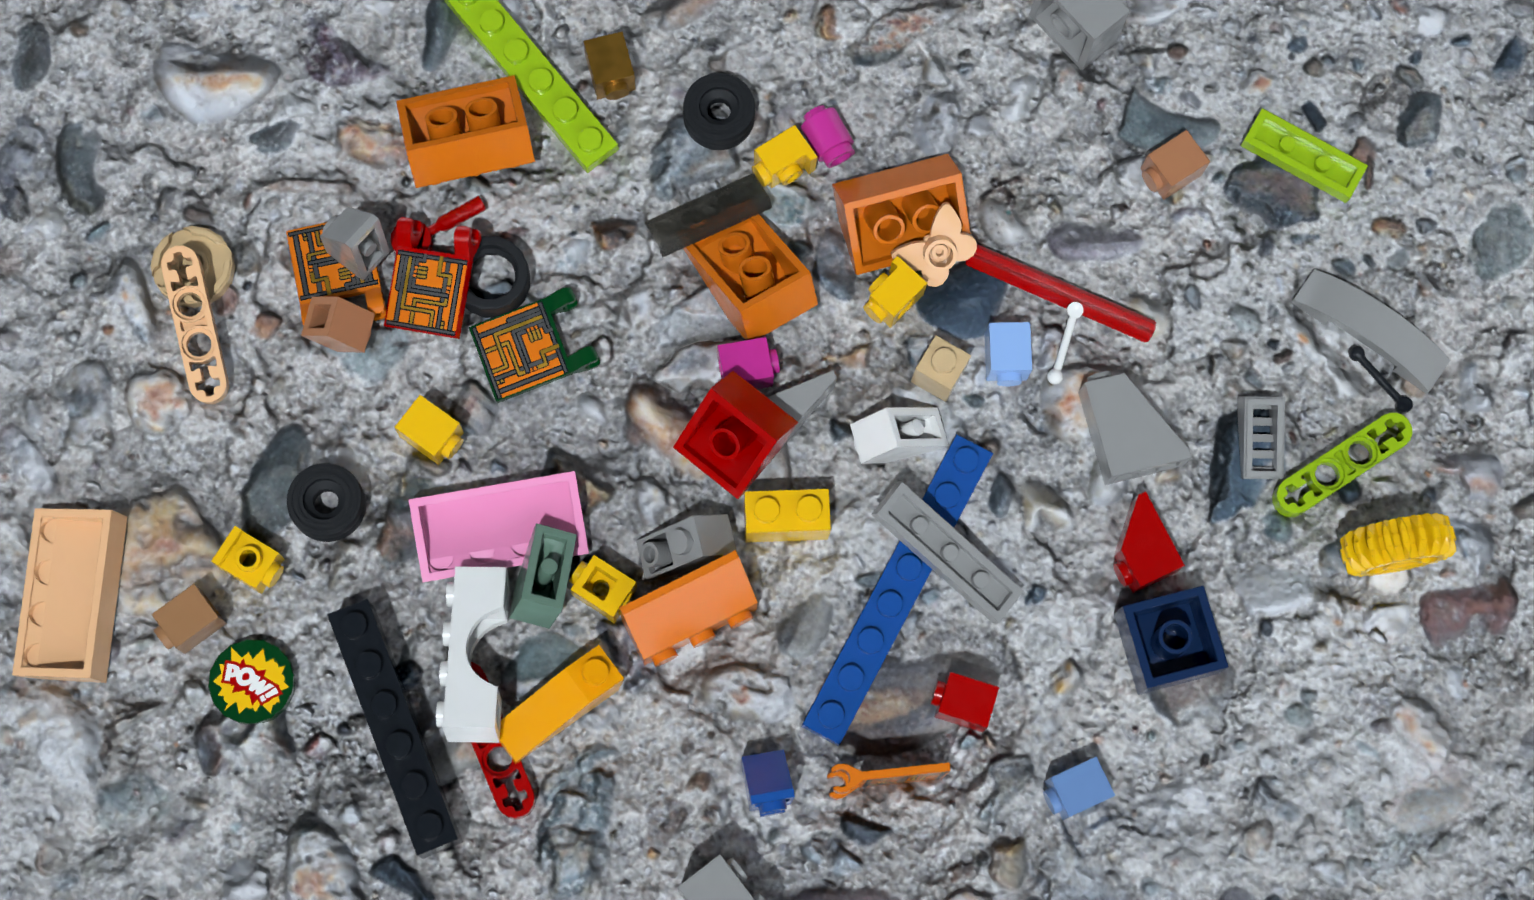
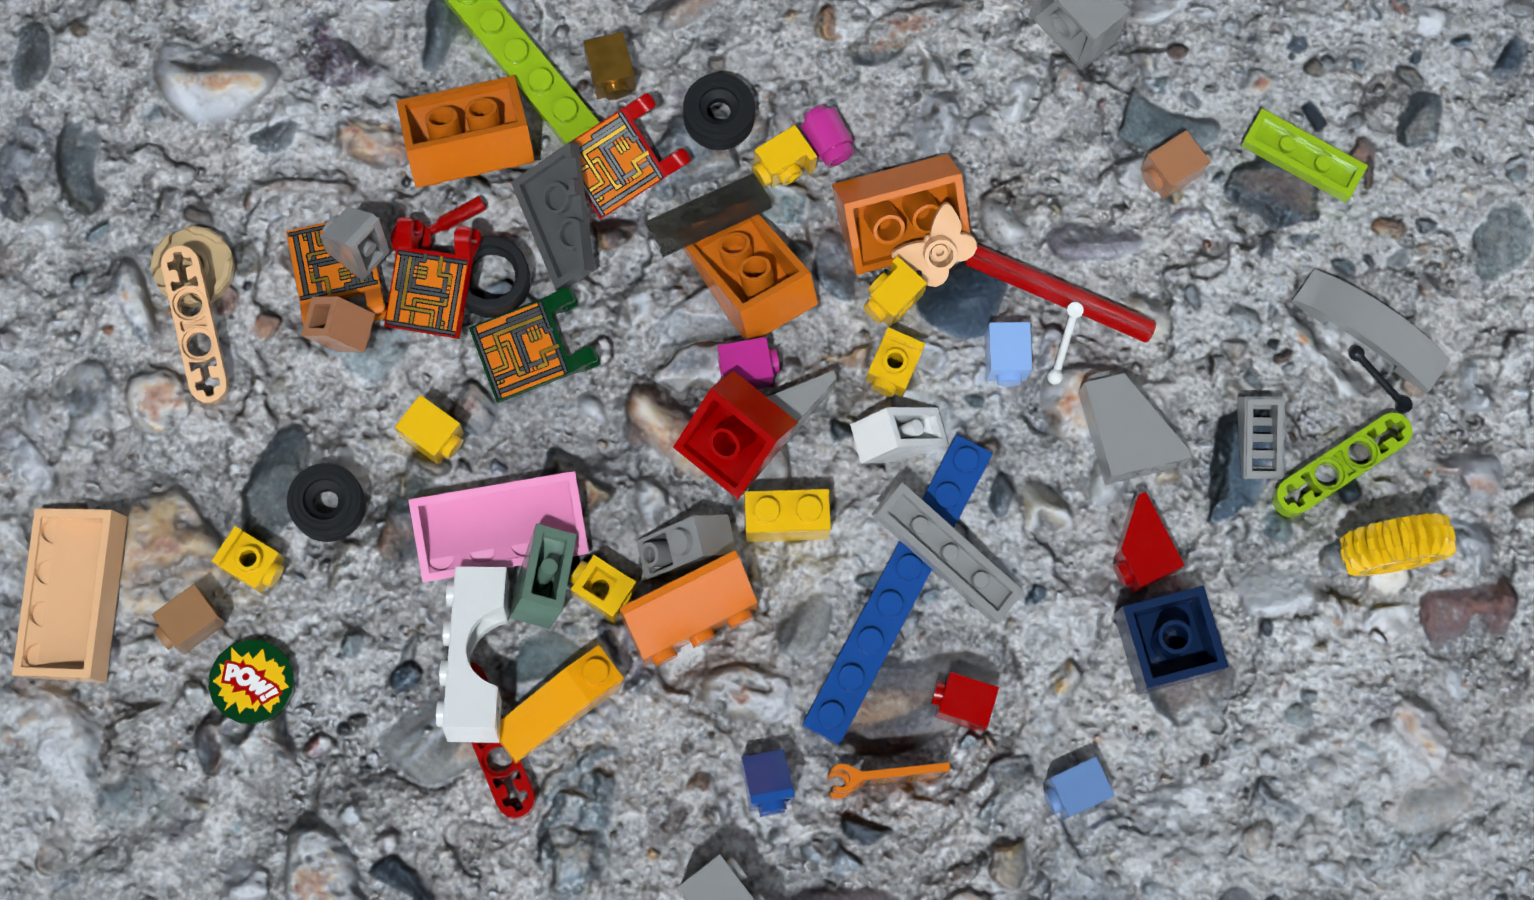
(395, 729): black brick -> none
(557, 214): none -> dark grey wing
(619, 161): none -> flag
(898, 347): none -> yellow brick
(940, 368): tan brick -> none

